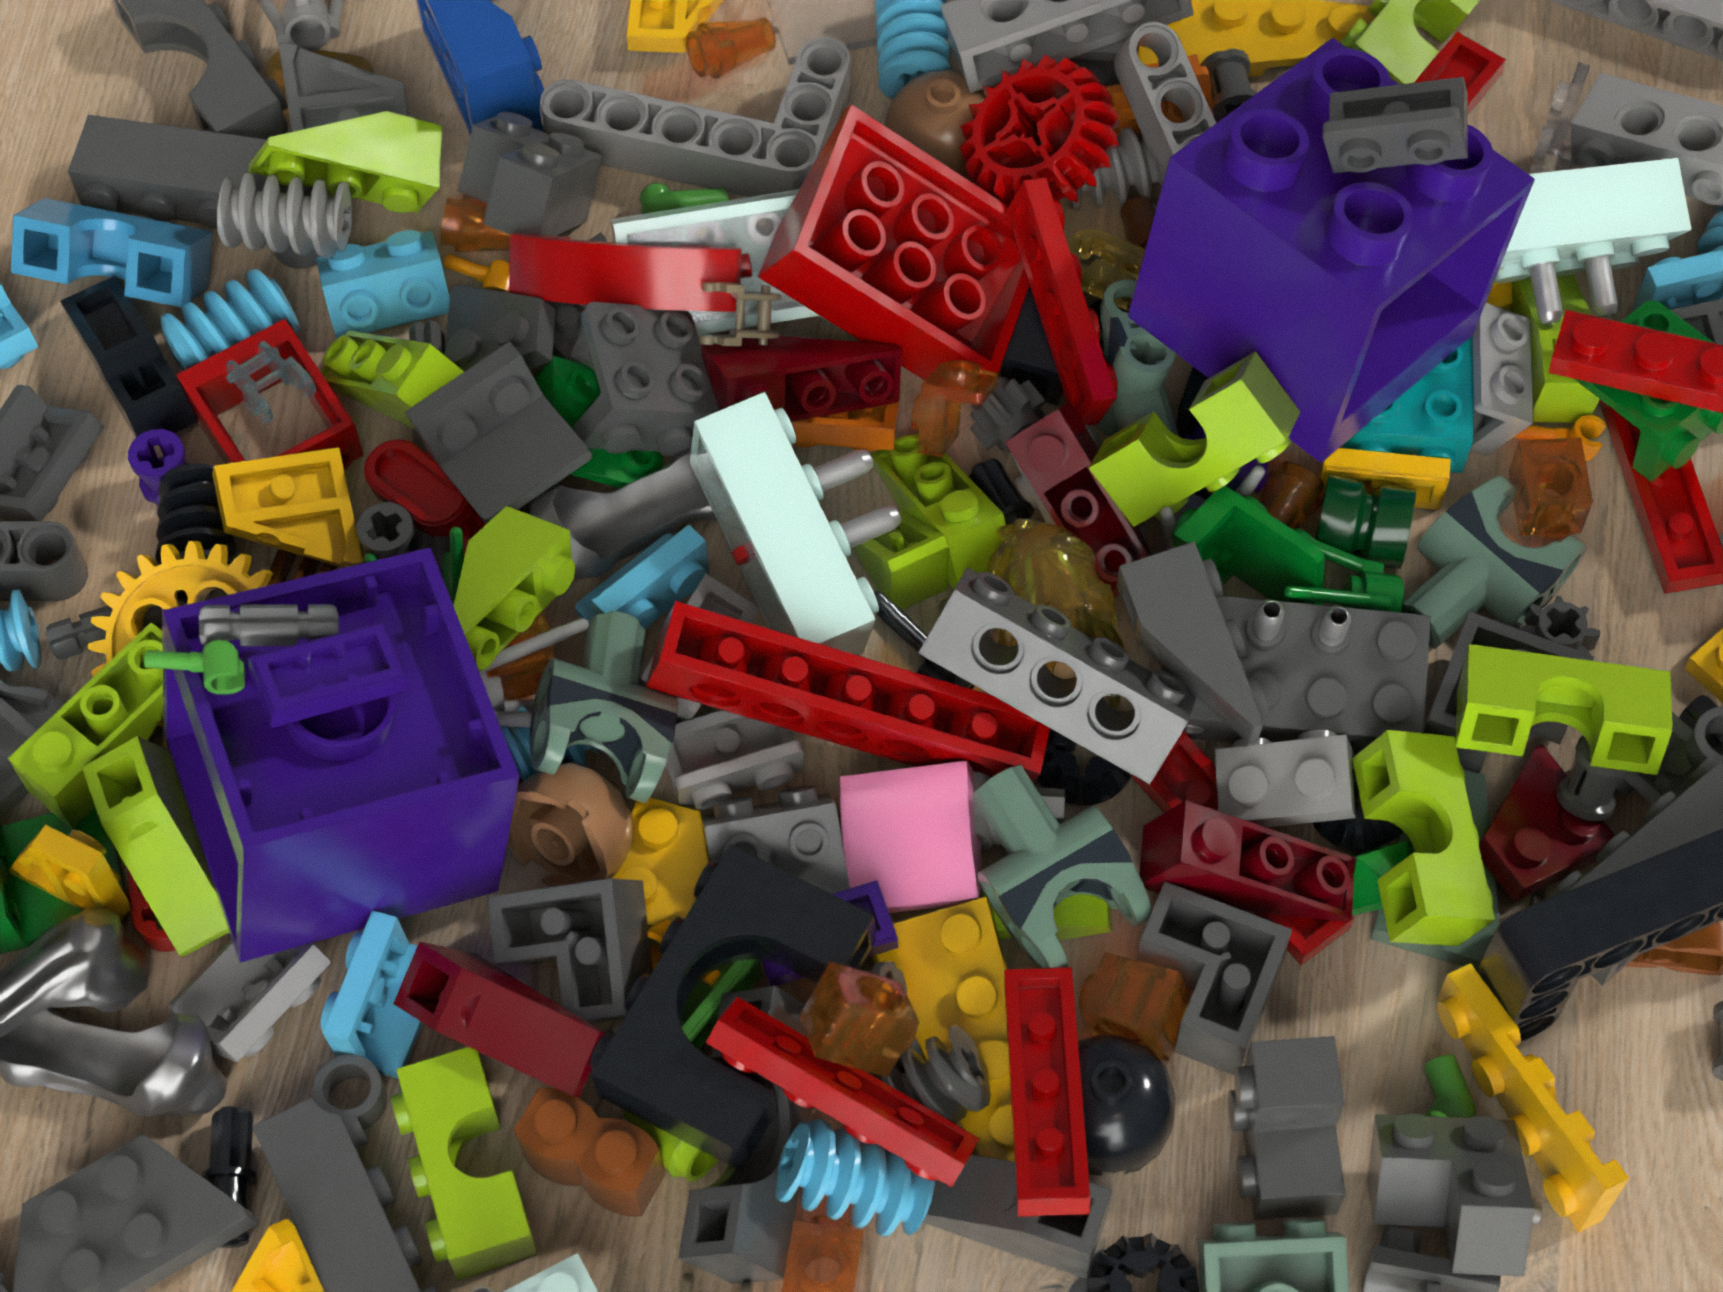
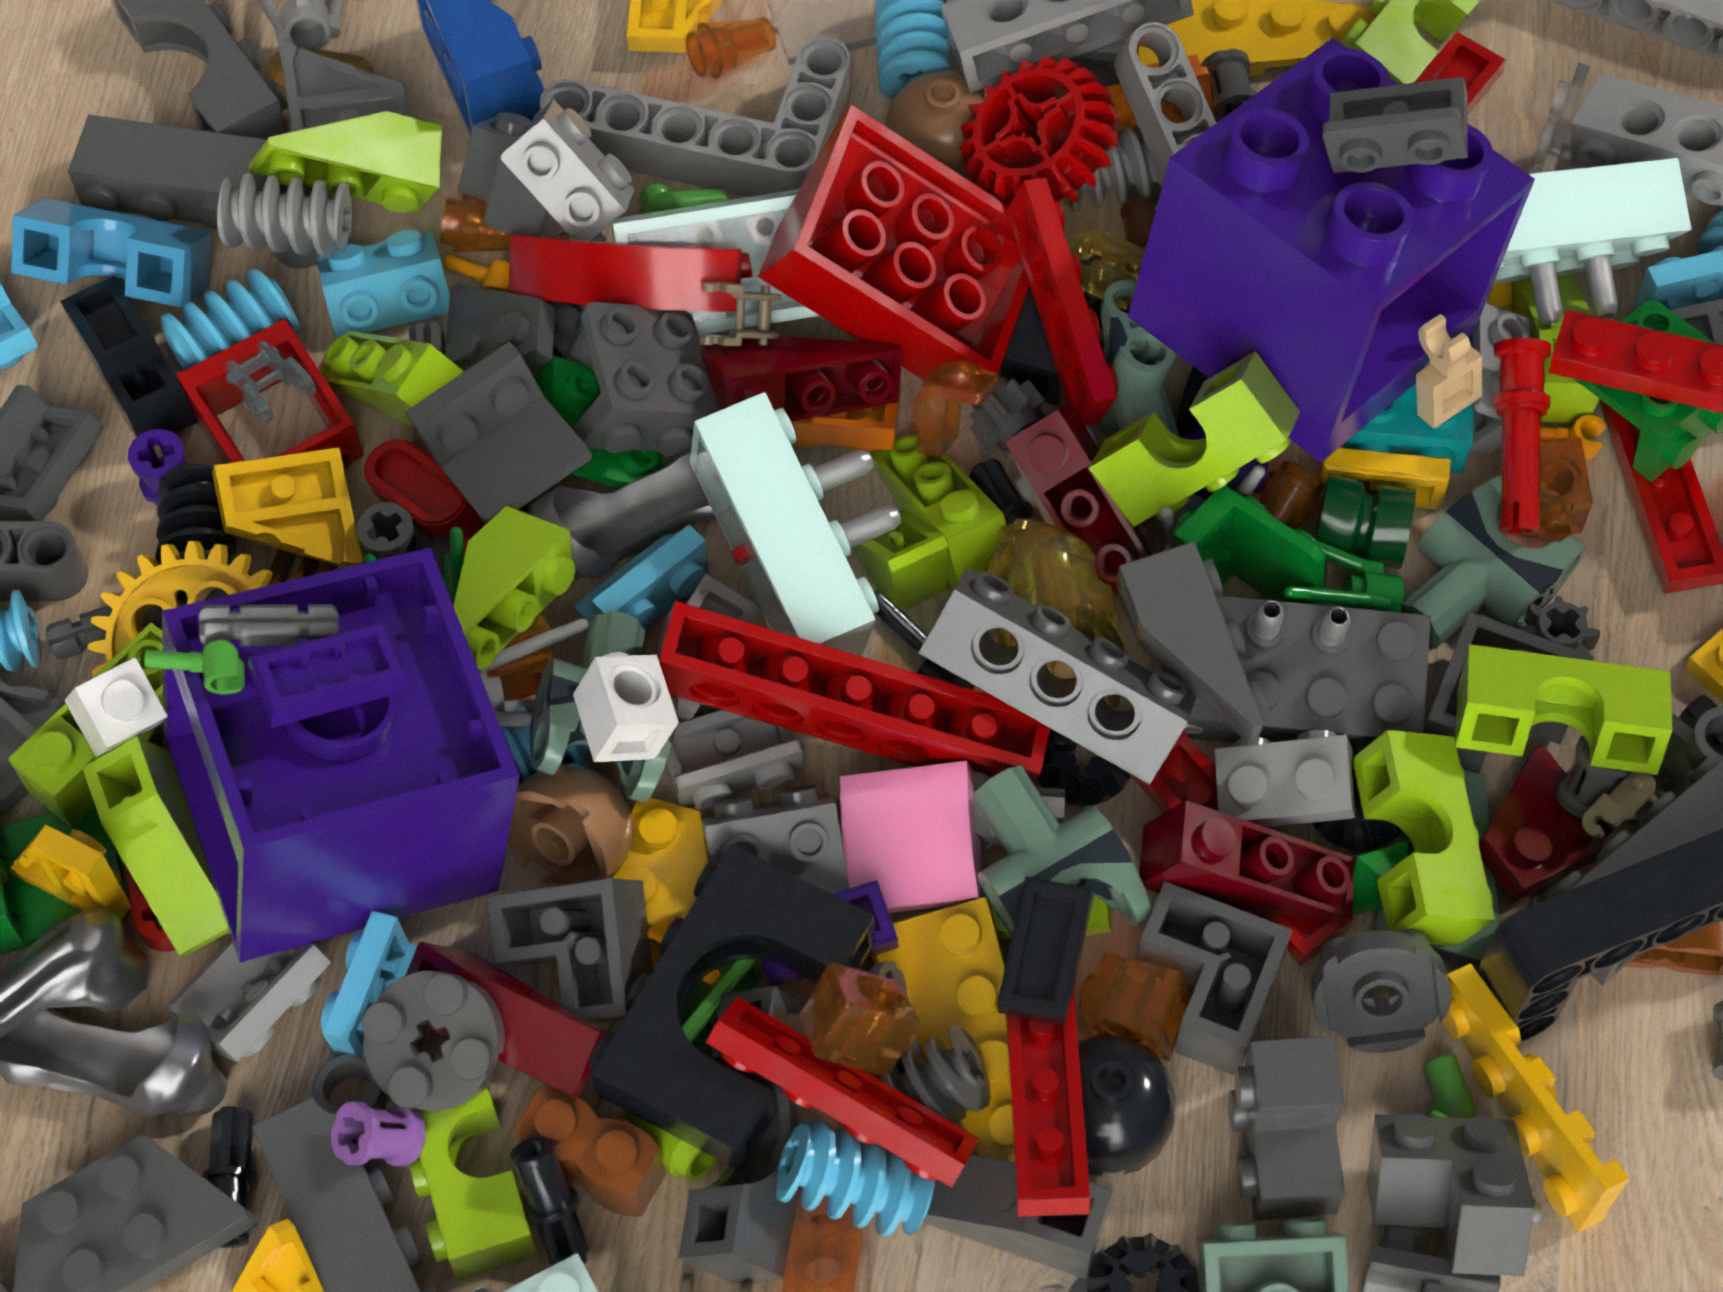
(115, 707): none -> white brick
(377, 1134): none -> medium lavender bush
(396, 1025): none -> dark grey plate
(549, 1199): none -> black axle
(569, 172): none -> light grey bracket
(625, 707): none -> white brick
(1045, 951): none -> black tile
(1375, 959): none -> dark grey plate
(1450, 377): none -> tan plate
(1521, 407): none -> red pin
(1623, 807): none -> dark tan piece

